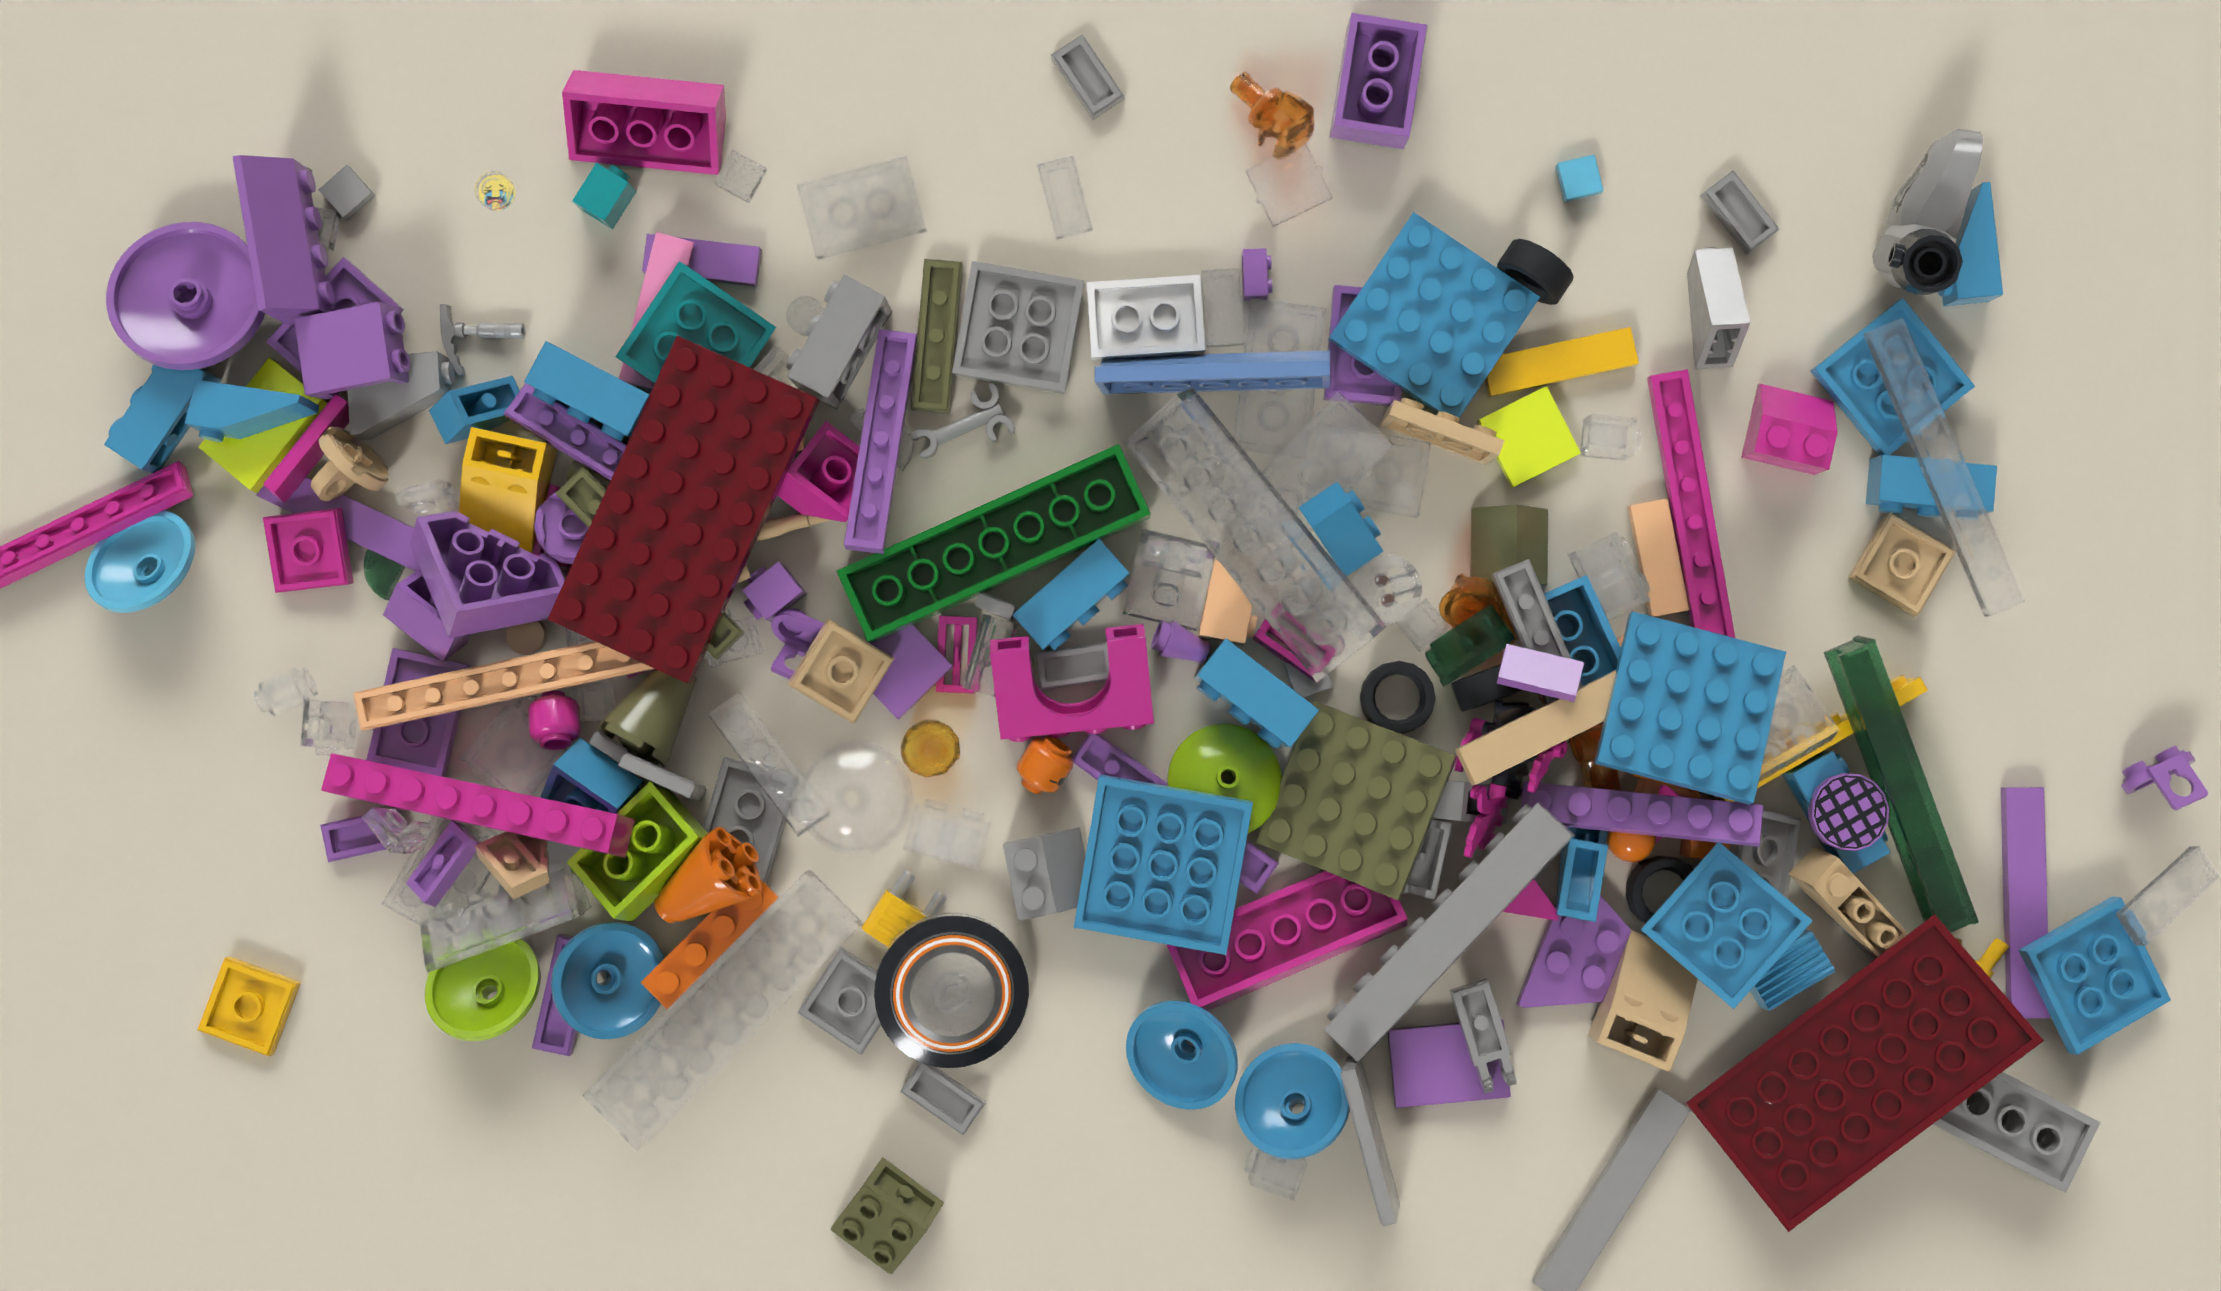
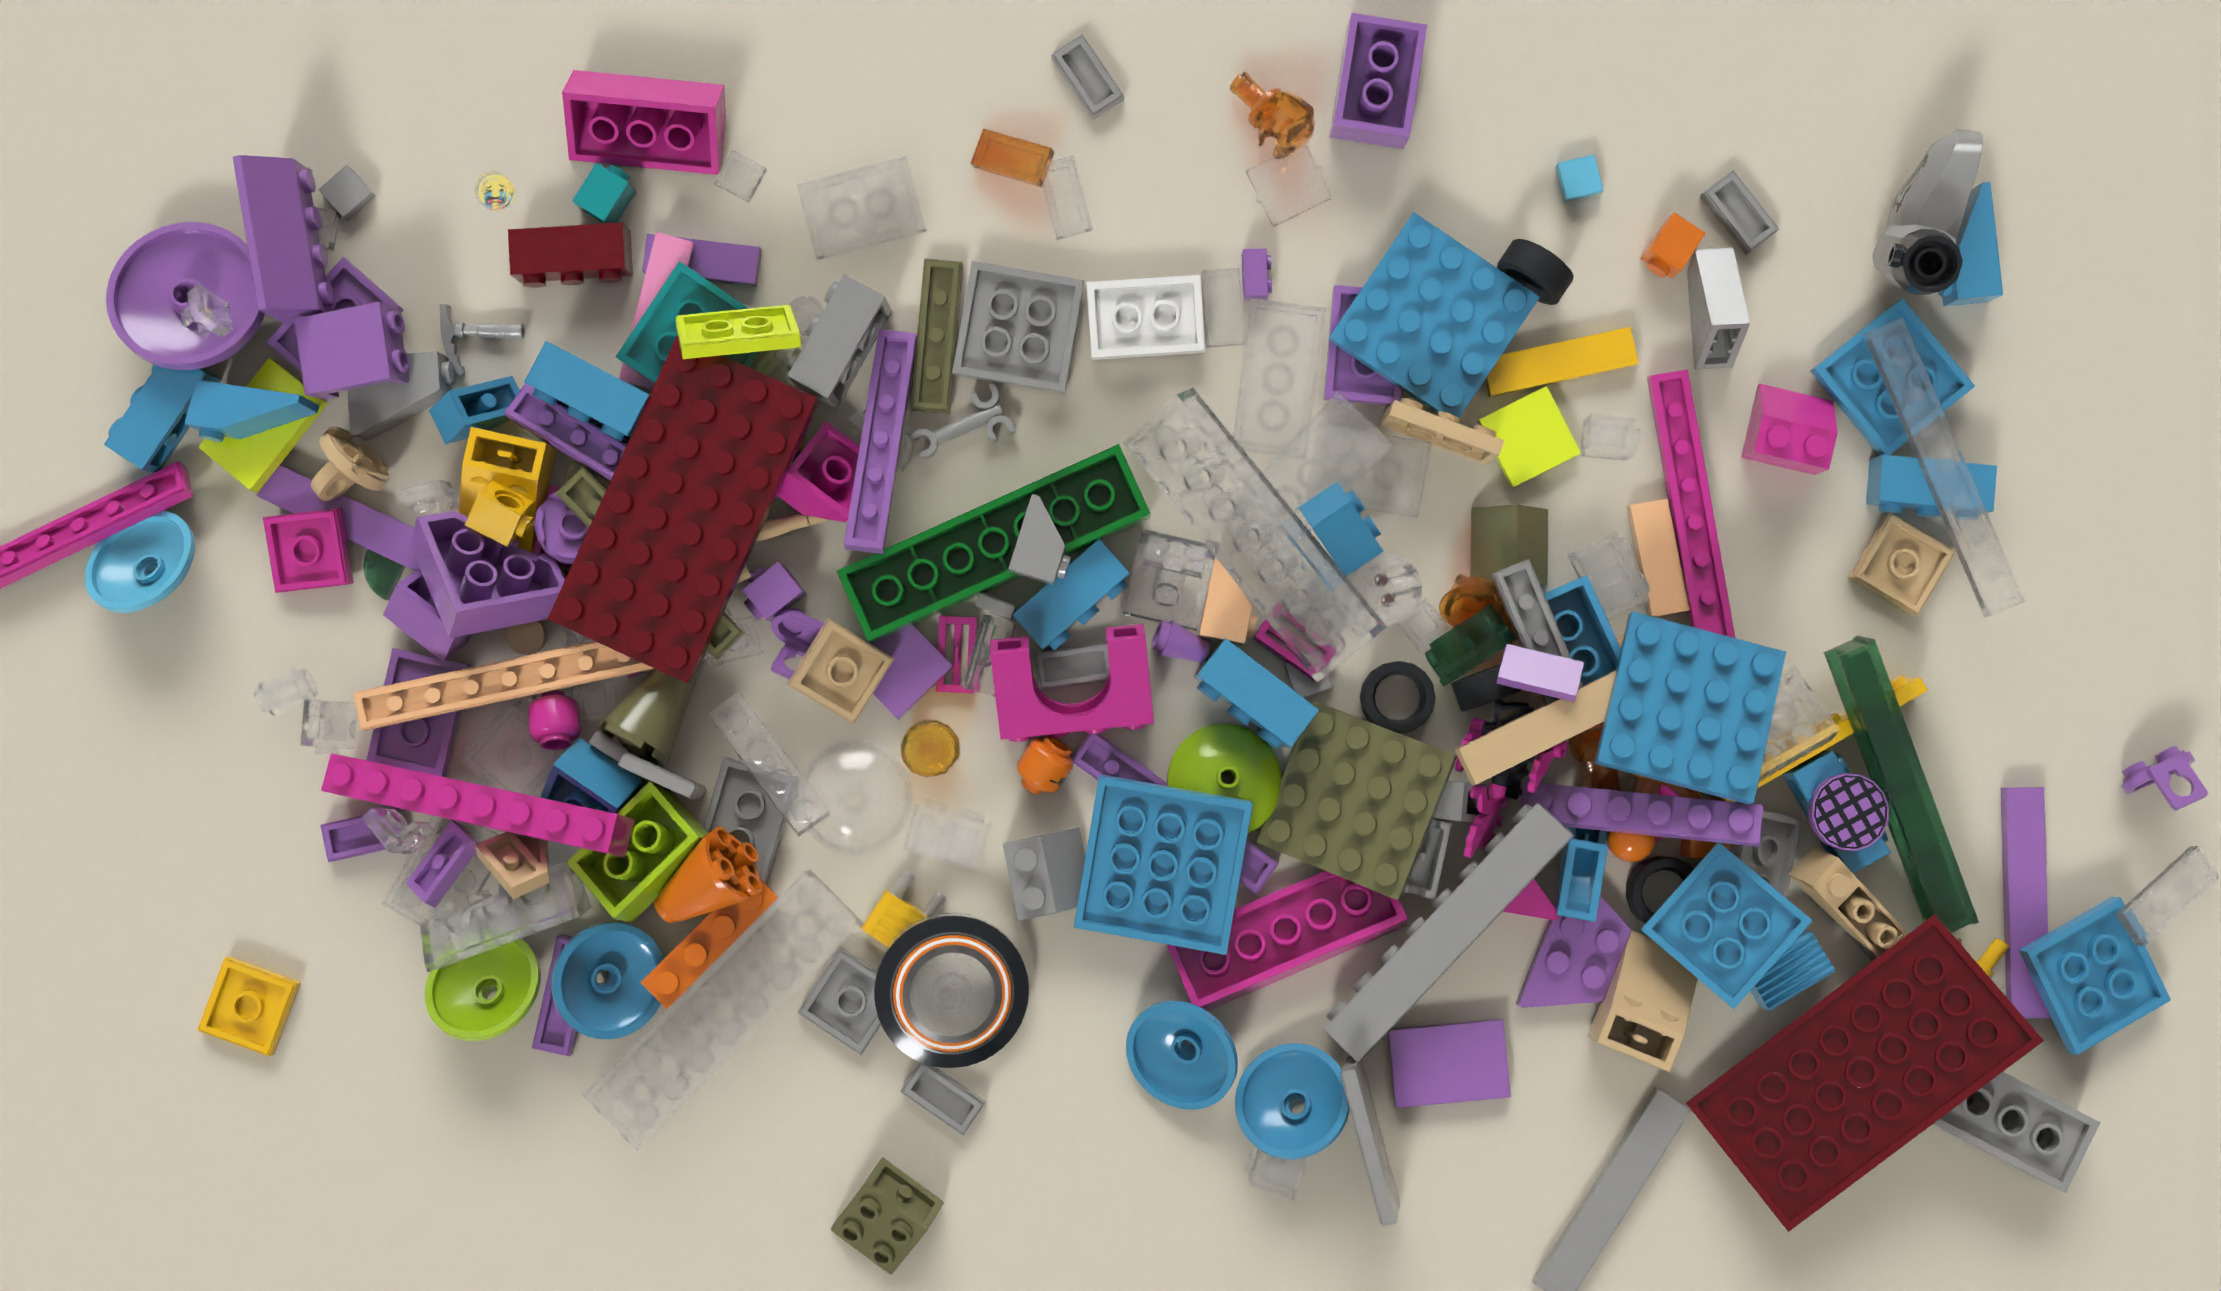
(208, 311): none -> clear tile
(306, 451): dark pink tile -> none
(500, 513): none -> yellow brick
(570, 254): none -> dark red brick
(737, 331): none -> neon yellow tile
(1012, 157): none -> clear orange tile
(1039, 546): none -> light grey slope
(1215, 372): medium blue arch -> none
(1483, 1031): light grey hinge -> none
(1672, 246): none -> orange brick

